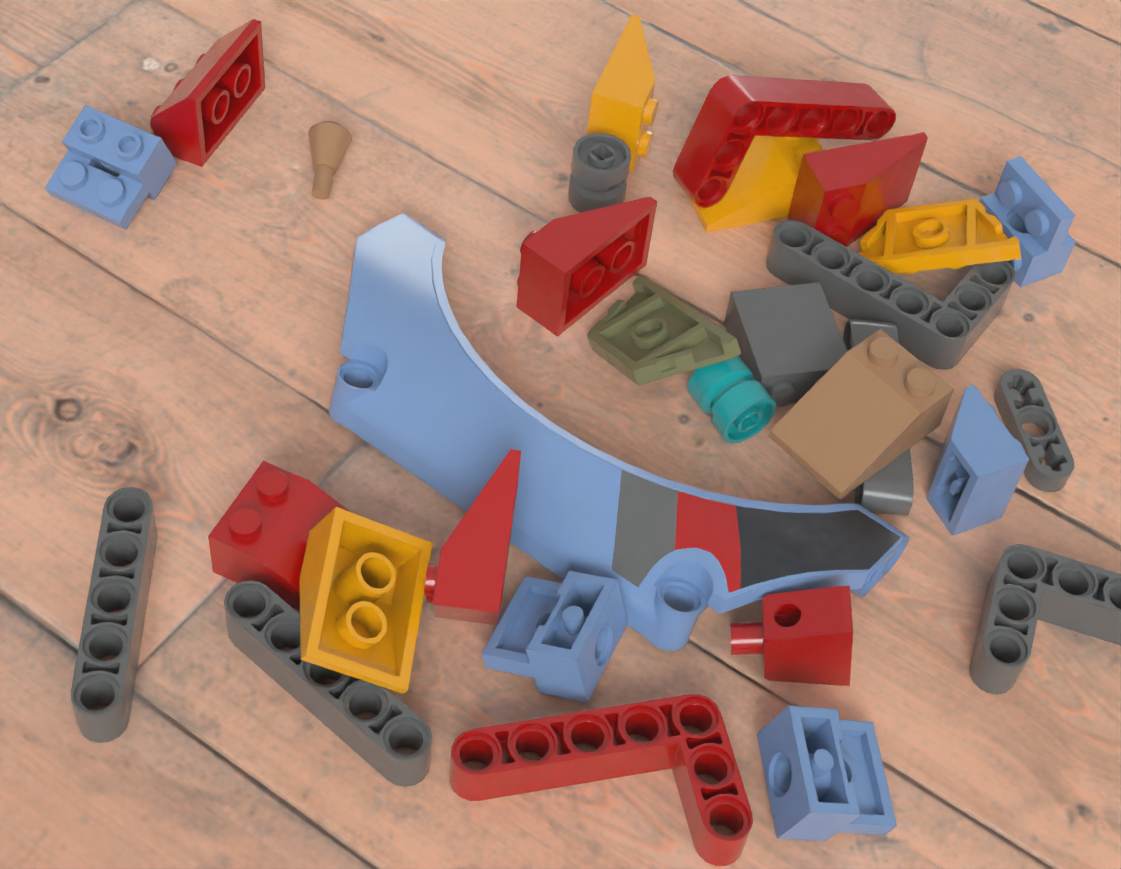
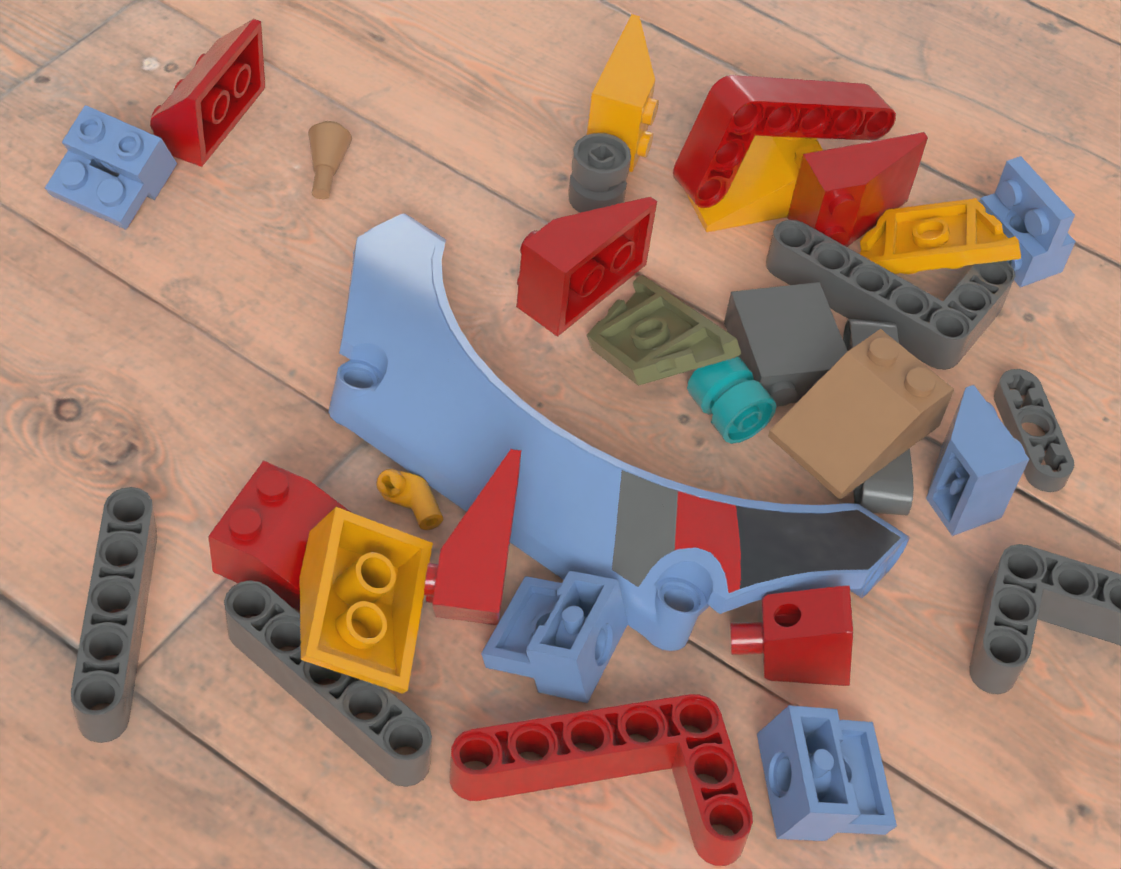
(413, 493): none -> light orange arm

